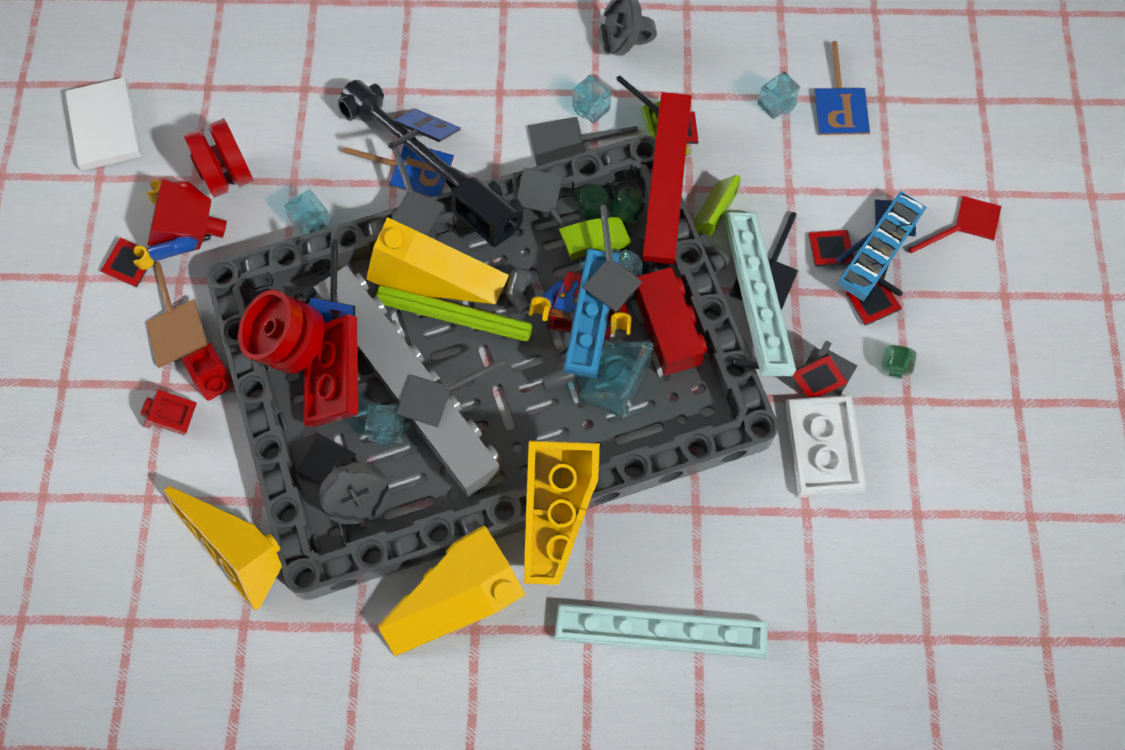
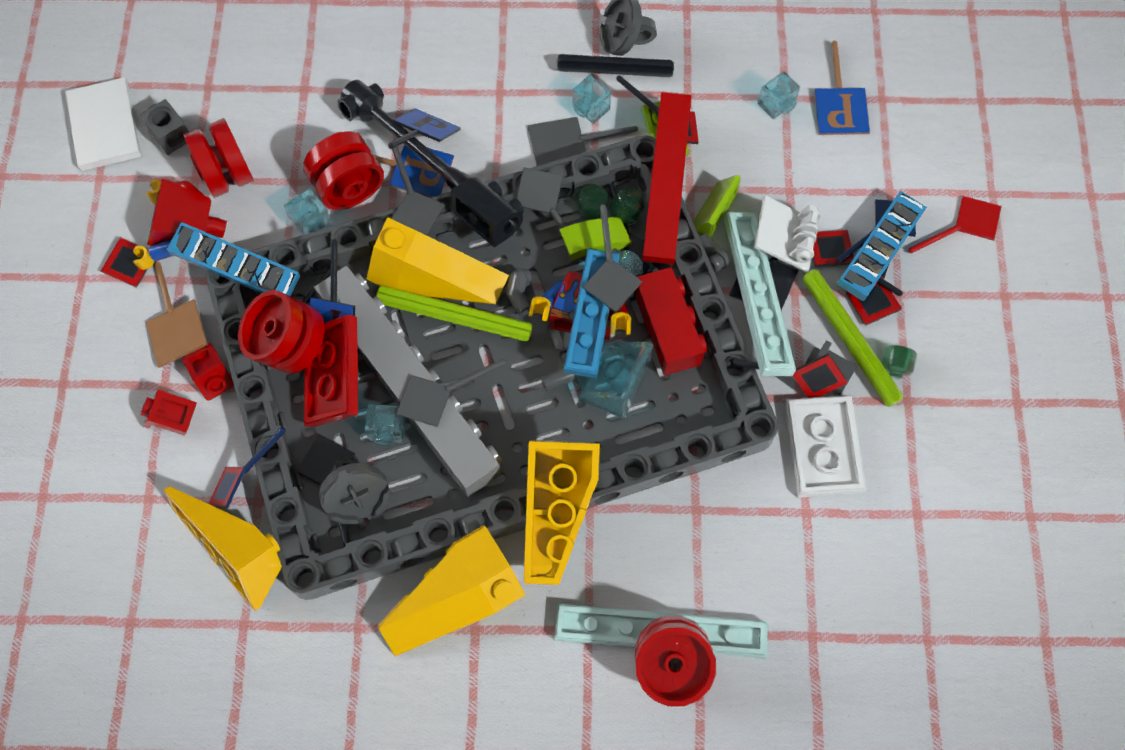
(165, 126): none -> dark grey brick
(231, 261): none -> tile
(232, 476): none -> dark blue piece
(343, 170): none -> red wheel
(615, 65): none -> black axle
(672, 682): none -> red wheel
(787, 232): none -> white hinge
(852, 338): none -> lime axle

